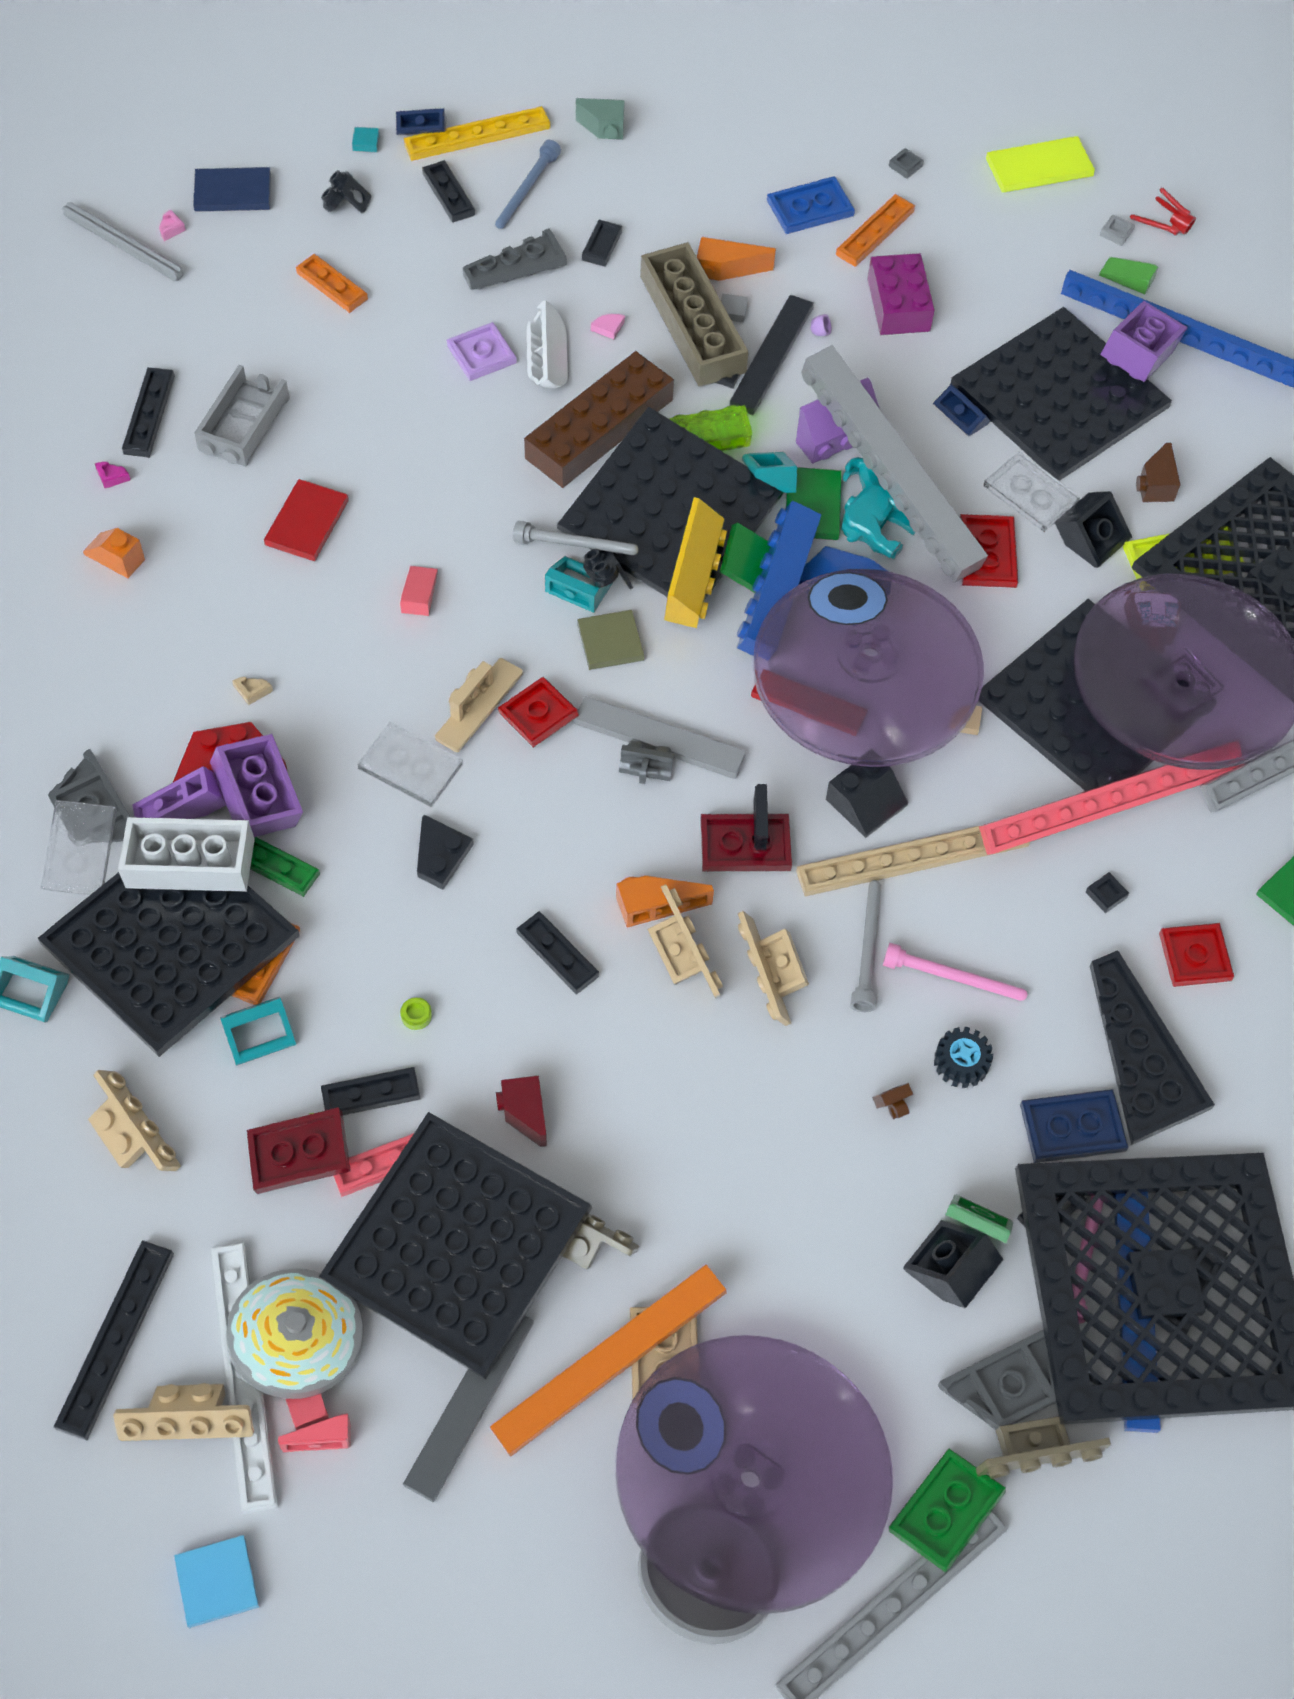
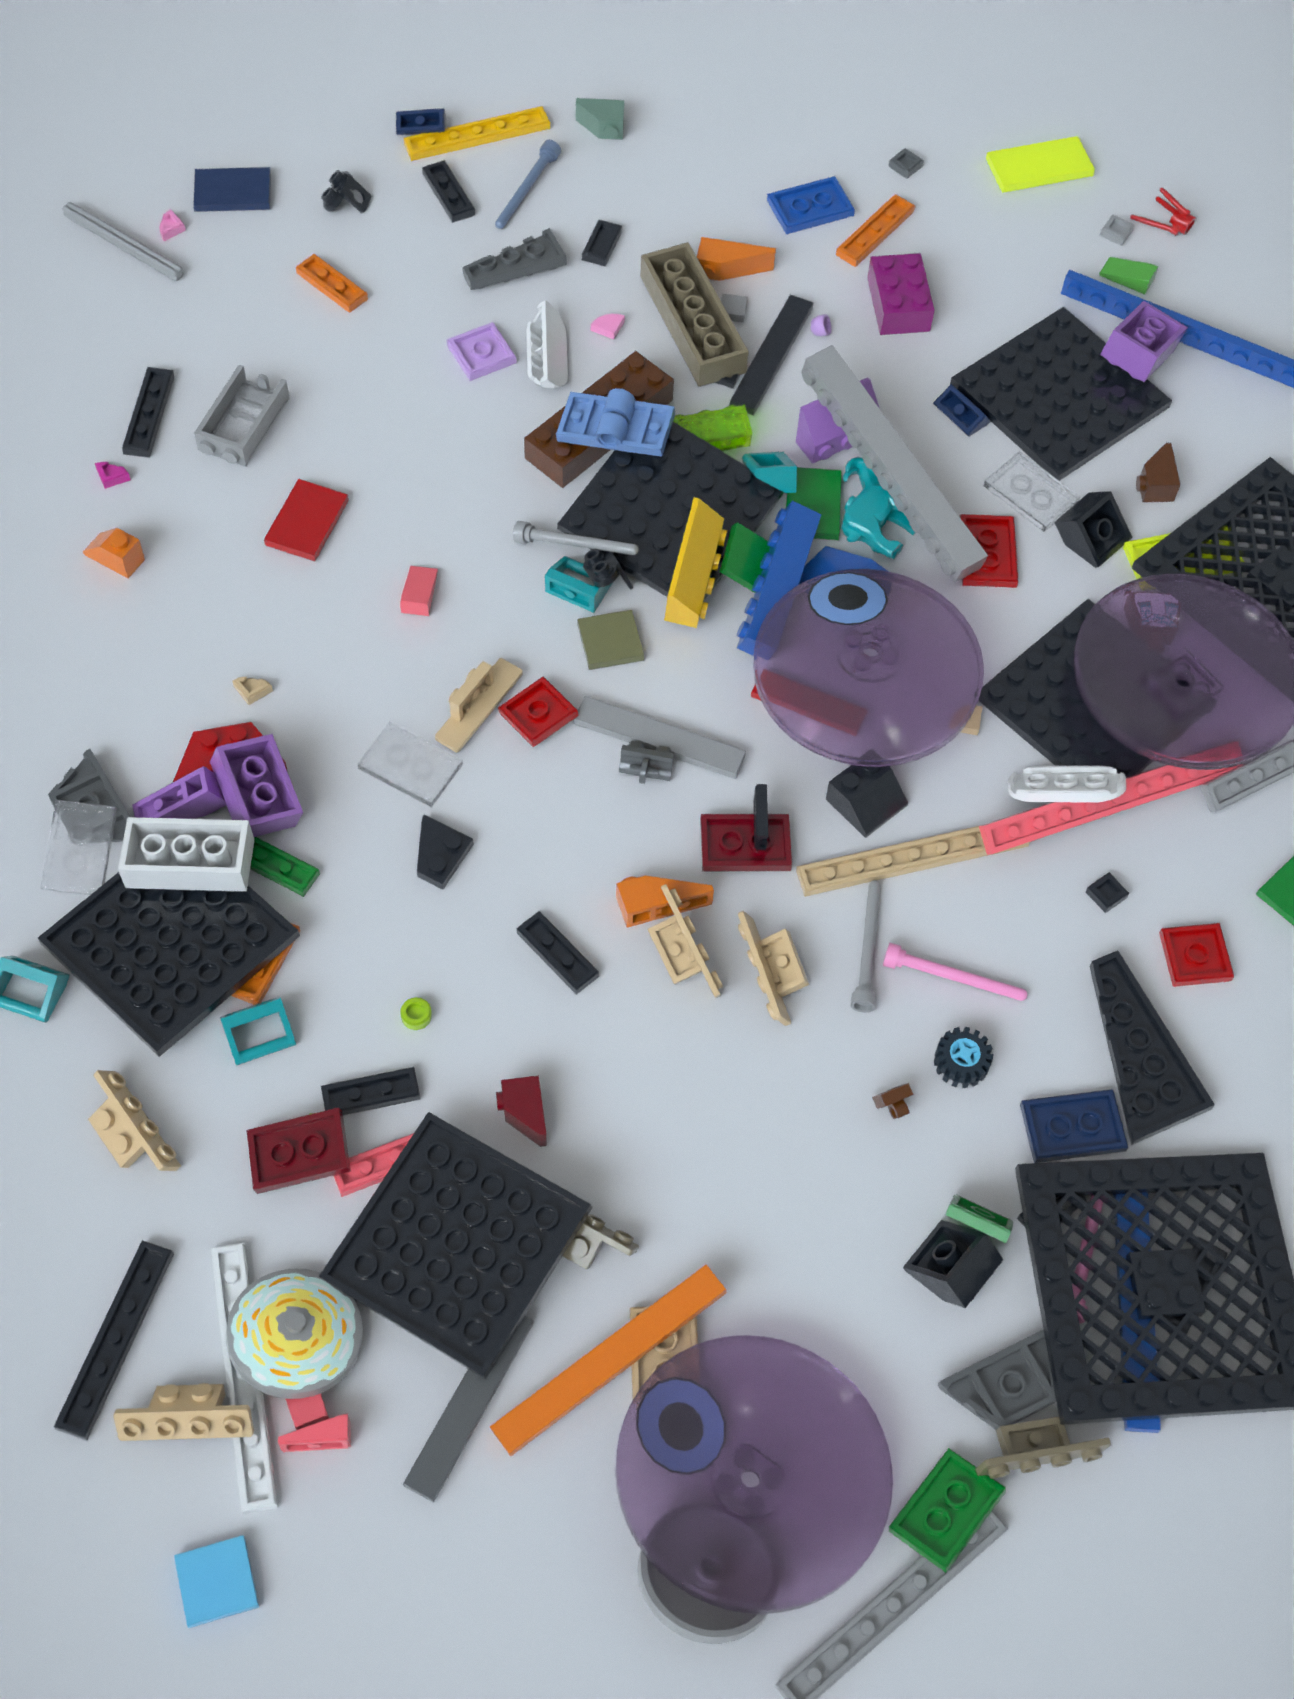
(365, 139): teal tile -> none
(616, 423): none -> medium blue plate
(1067, 784): none -> white tile

